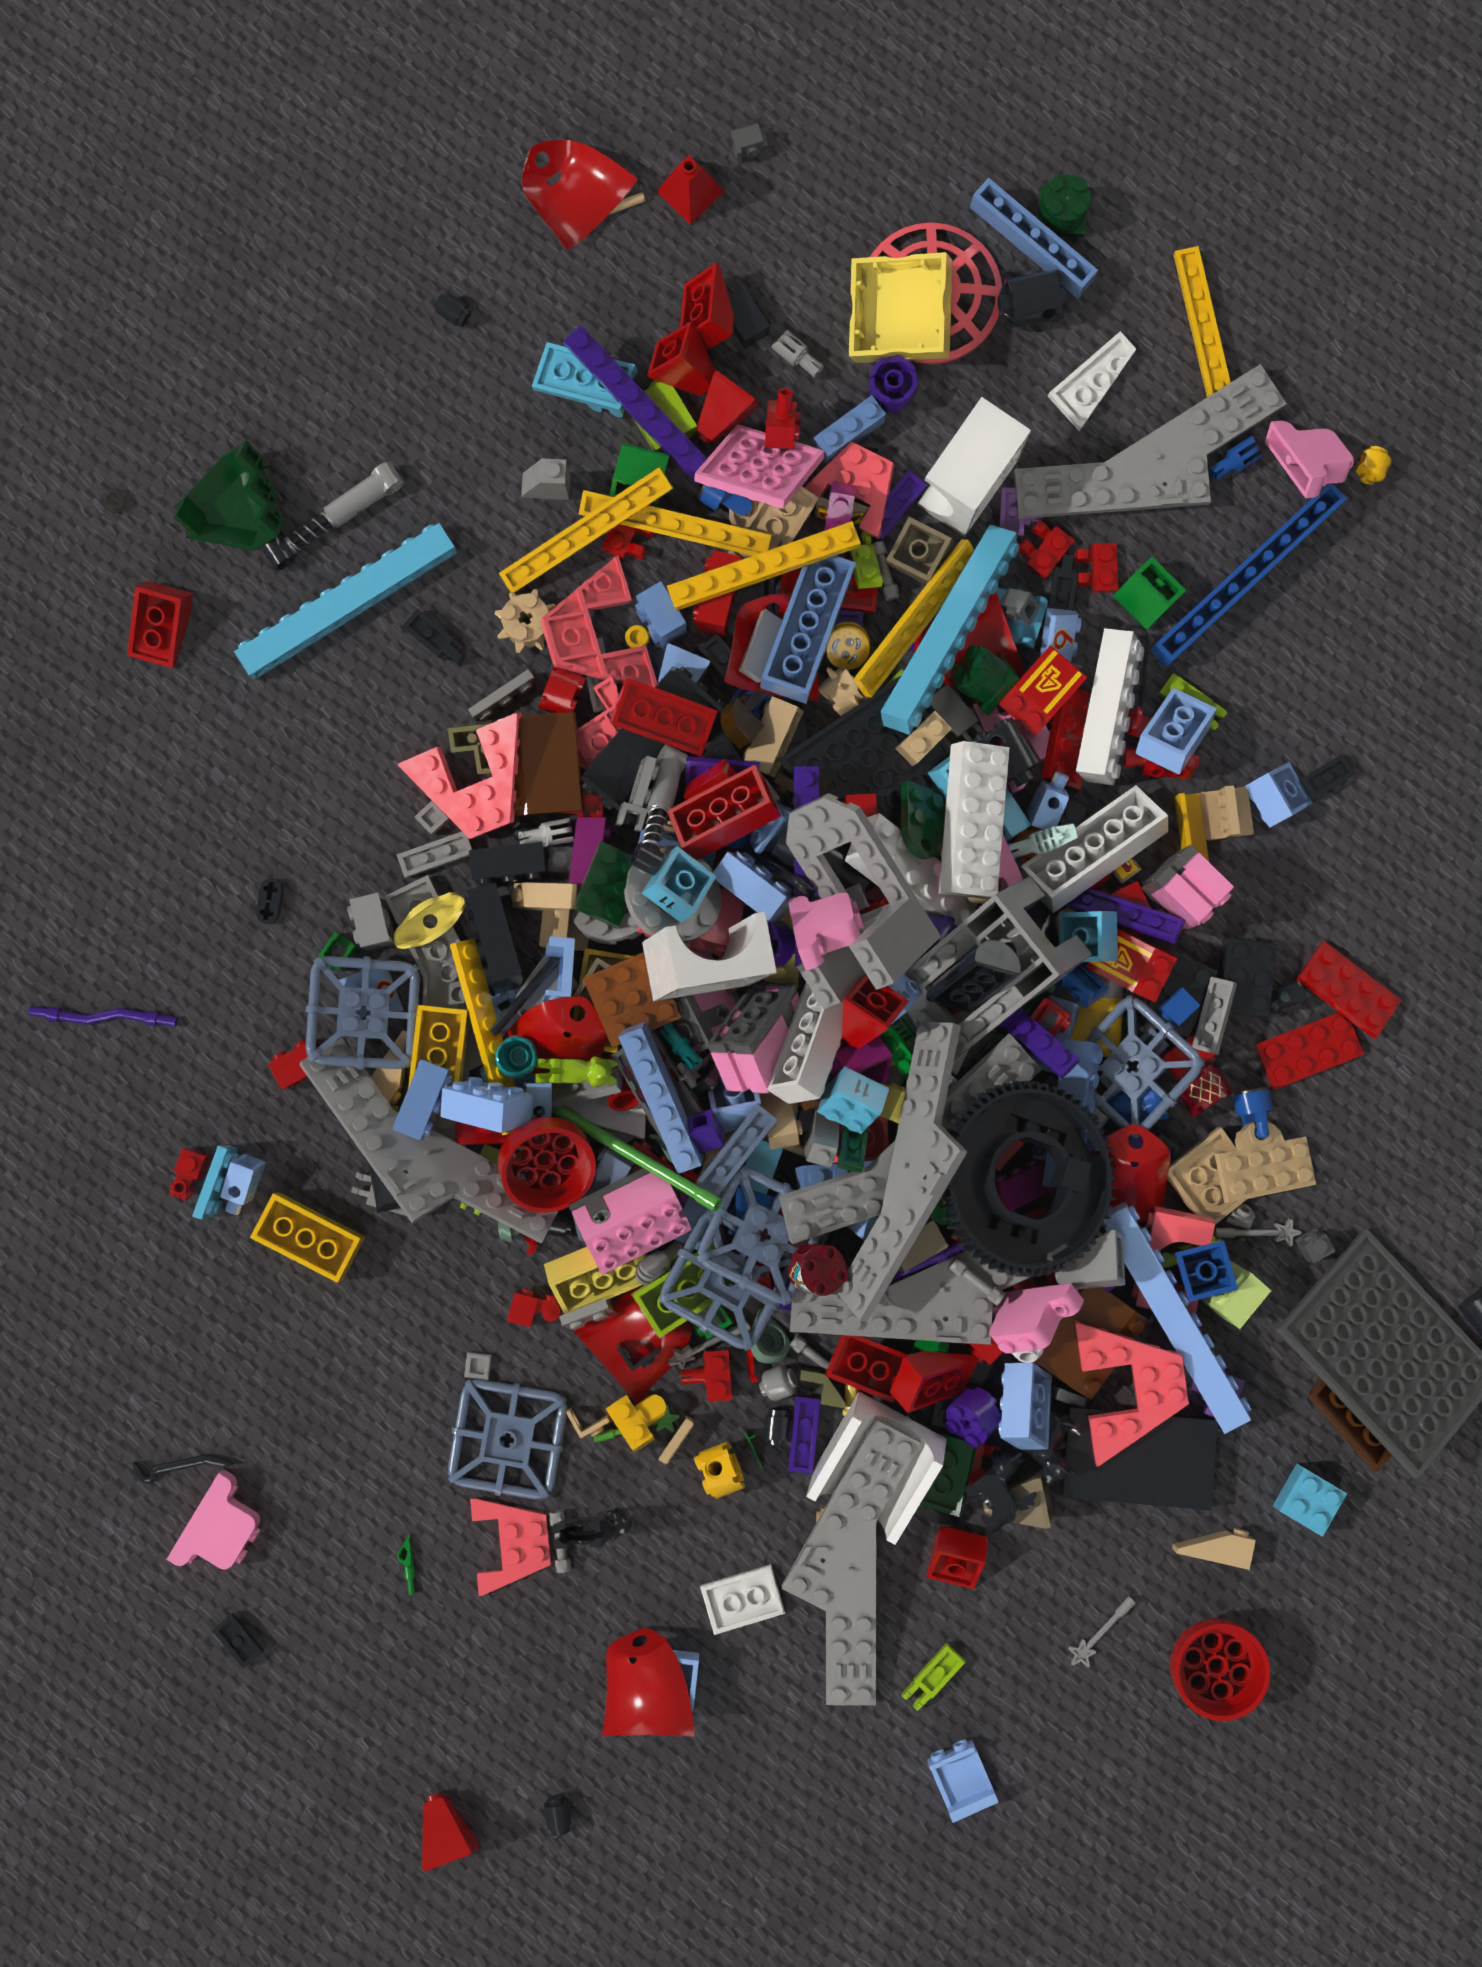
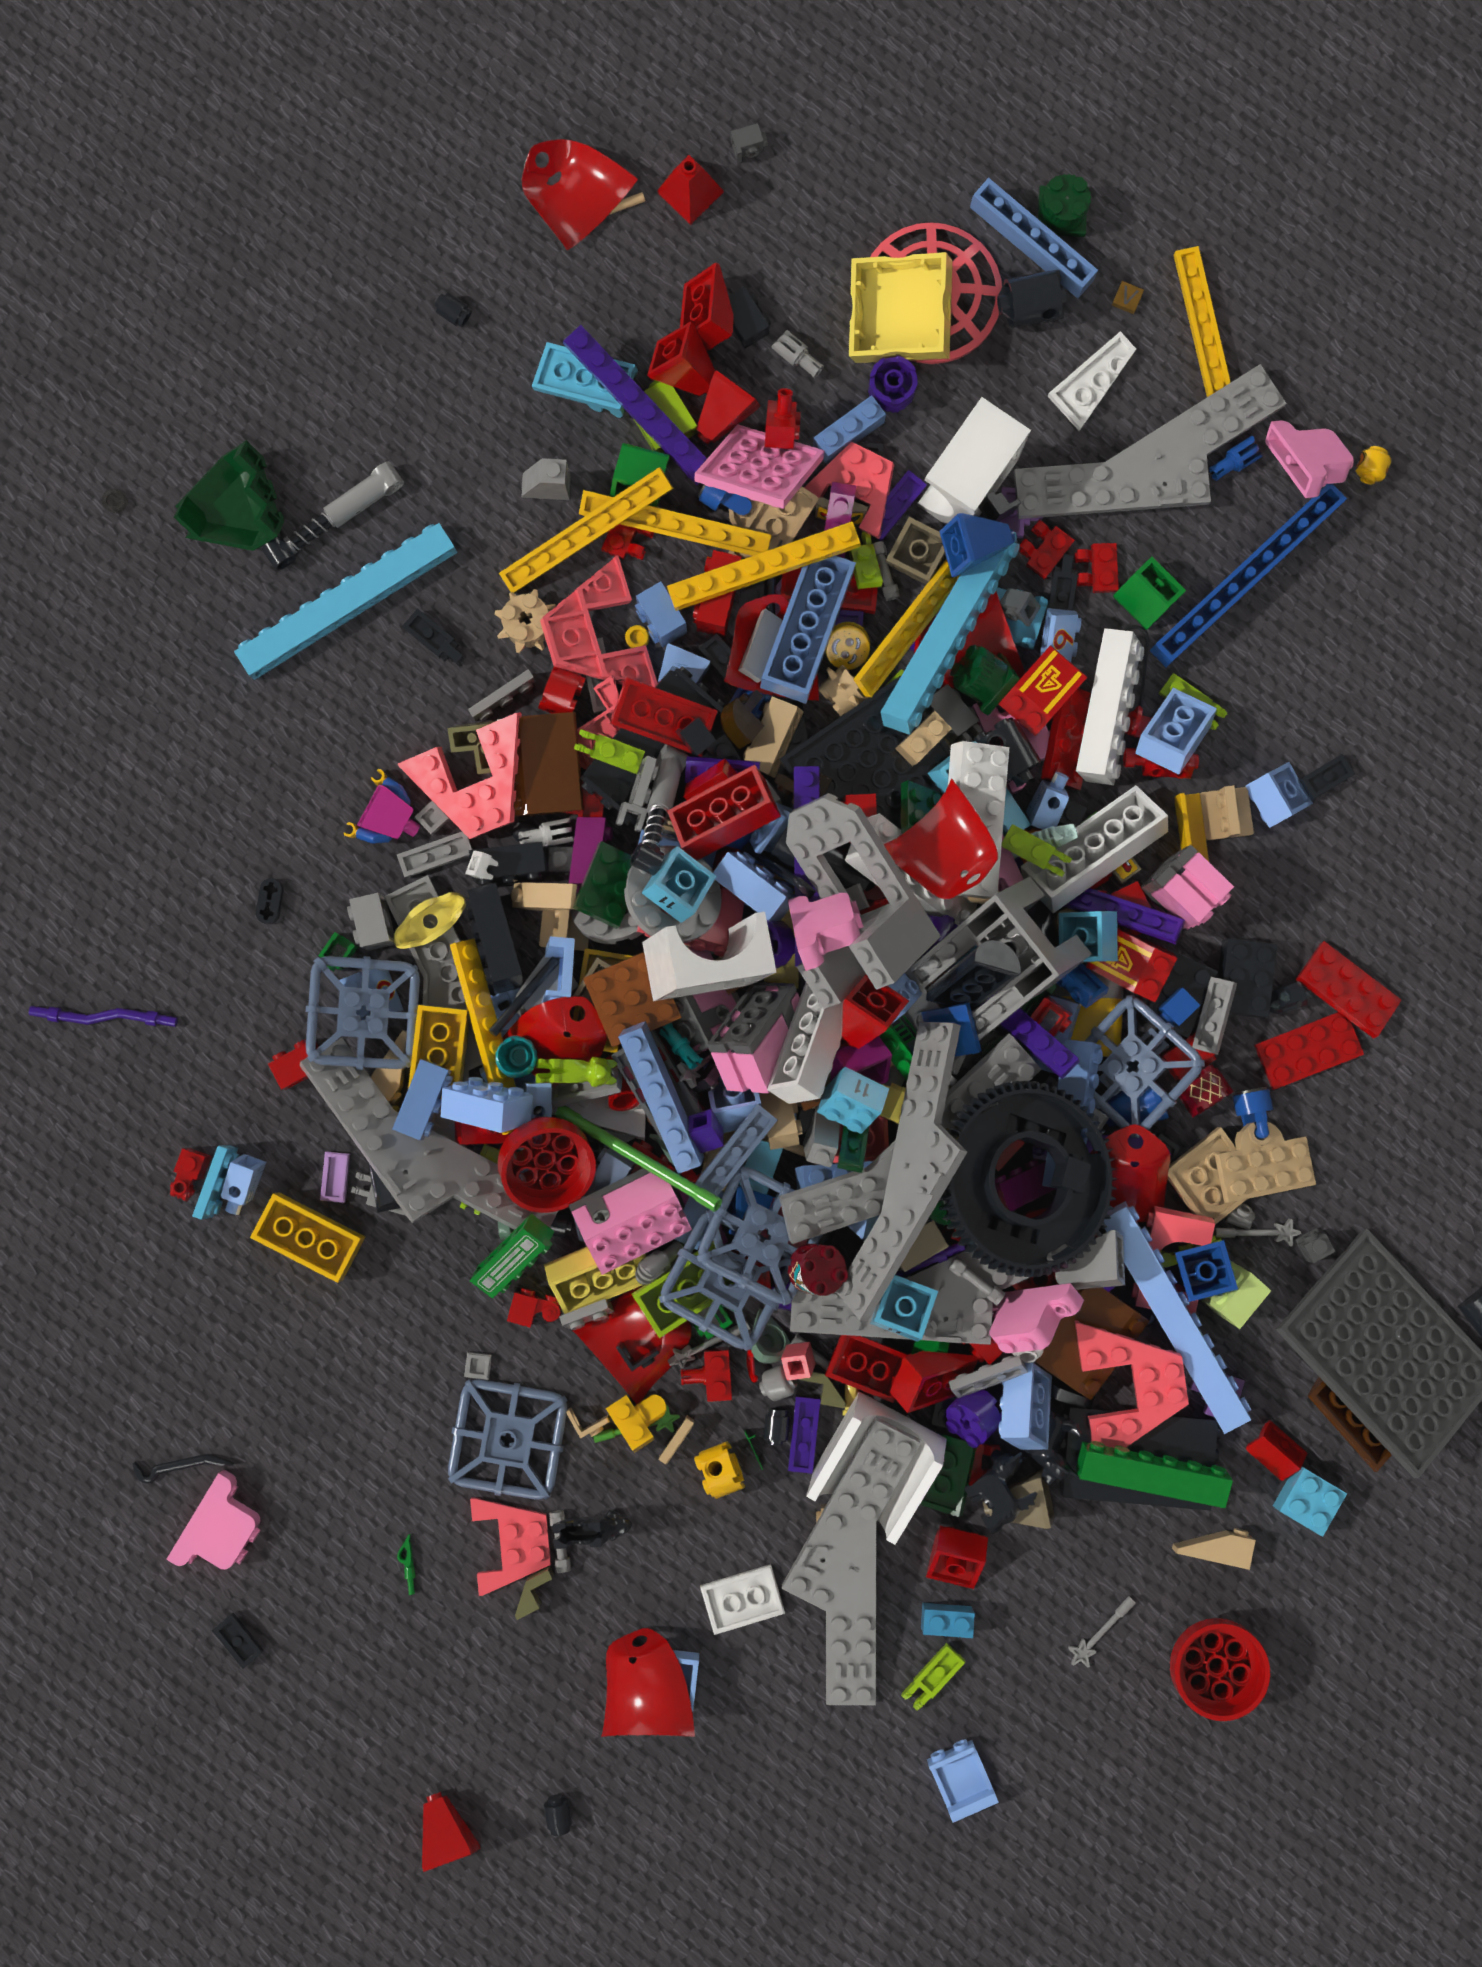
(158, 623): red slope -> none
(335, 1177): none -> lavender tile
(385, 814): none -> dark pink torso
(478, 865): none -> white tile
(512, 1256): none -> green brick
(529, 1599): none -> olive slope
(612, 752): none -> lime hinge
(696, 736): none -> black panel
(798, 1361): none -> coral brick
(905, 1308): none -> medium azure brick
(944, 845): none -> red piece
(947, 1620): none -> dark azure brick
(962, 1015): none -> blue tile
(973, 540): none -> blue slope
(988, 1376): none -> light grey plate
(997, 507): none -> black panel
(1033, 849): none -> lime hinge
(1127, 297): none -> pearl gold tile
(1154, 1474): none -> green brick
(1277, 1451): none -> red panel

